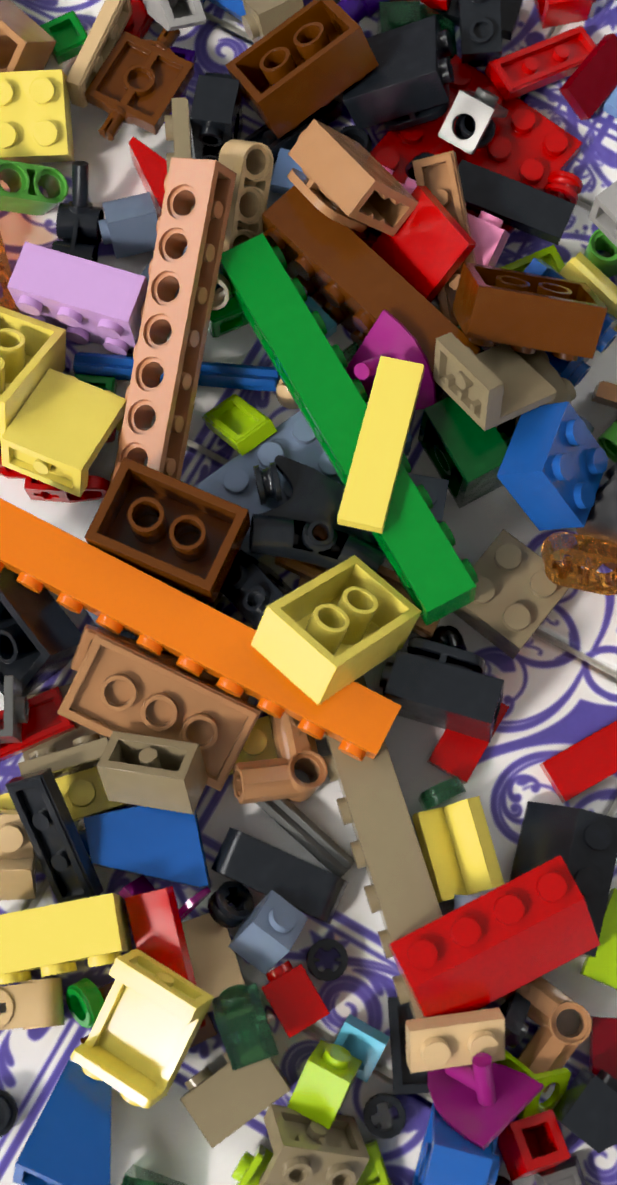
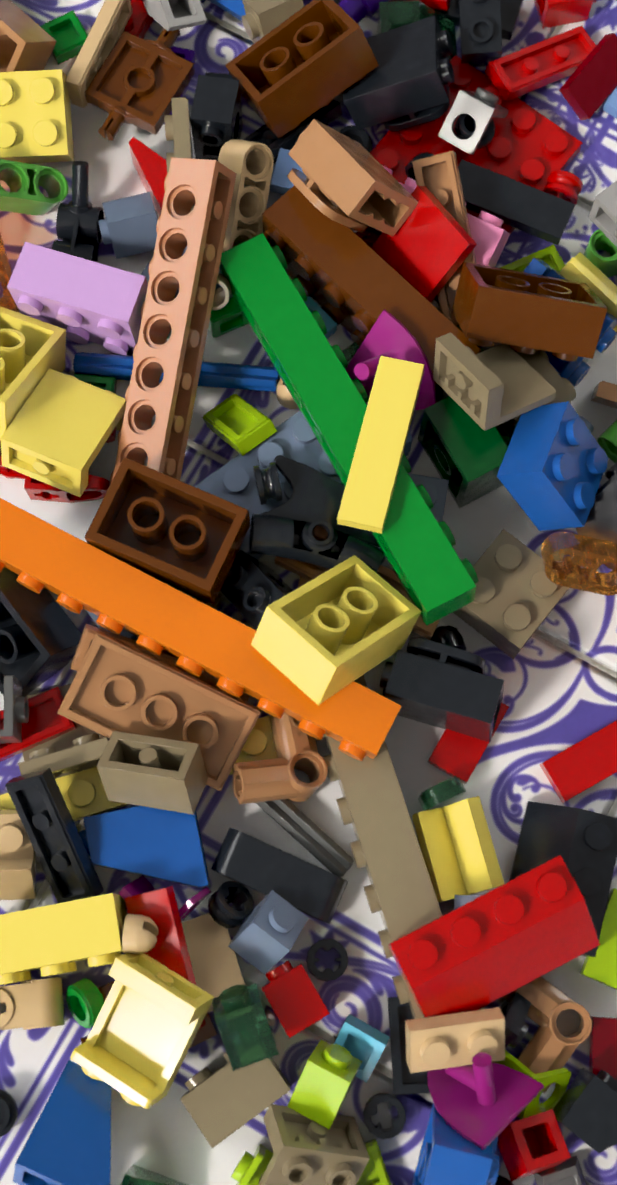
(138, 934): none -> tan hinge

